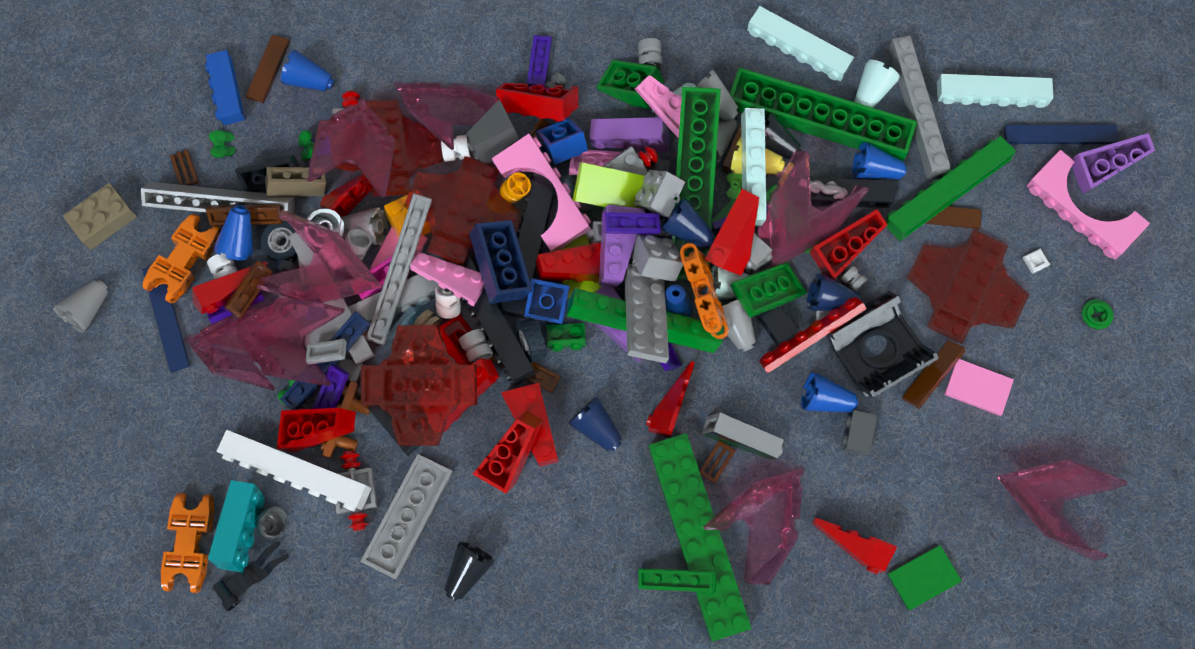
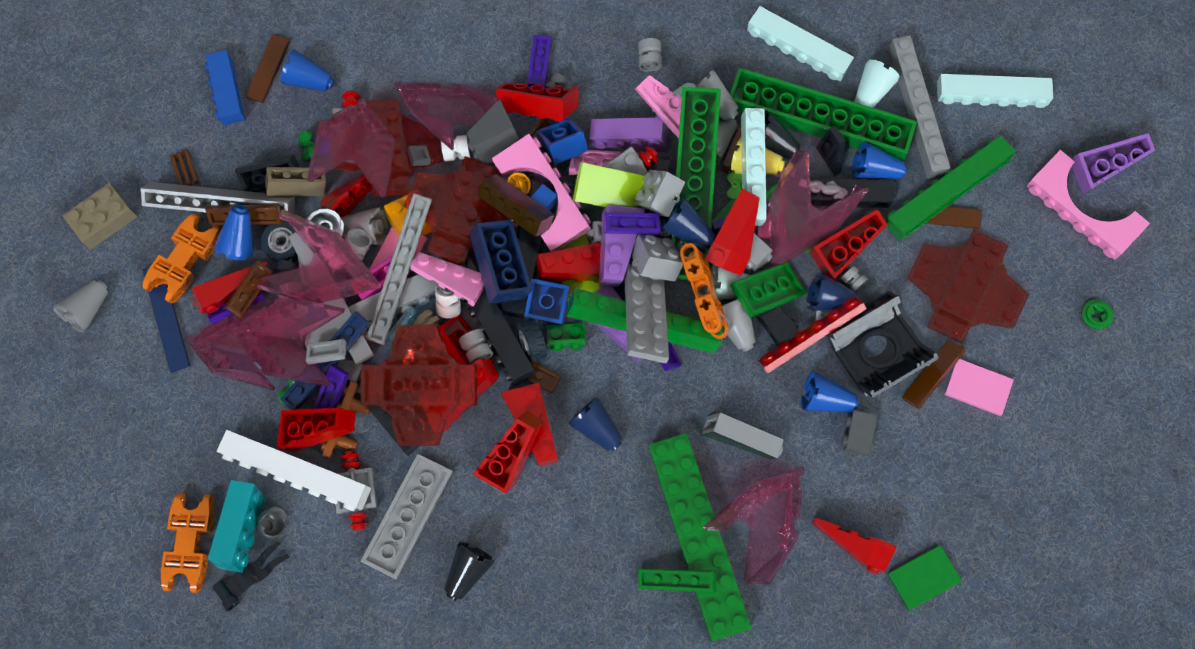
(219, 139): green piece -> none
(221, 266): white wheel -> none
(418, 155): none -> dark grey tile
(515, 205): none -> dark brown brick
(545, 197): none -> blue brick
(623, 78): green slope -> none
(666, 413): red wedge -> none
(678, 301): blue cone -> none
(725, 448): reddish brown tile -> none
(832, 150): none -> black wing
(1036, 261): white tile -> none
(1046, 488): clear pink windscreen -> none
(1061, 134): dark blue tile -> none

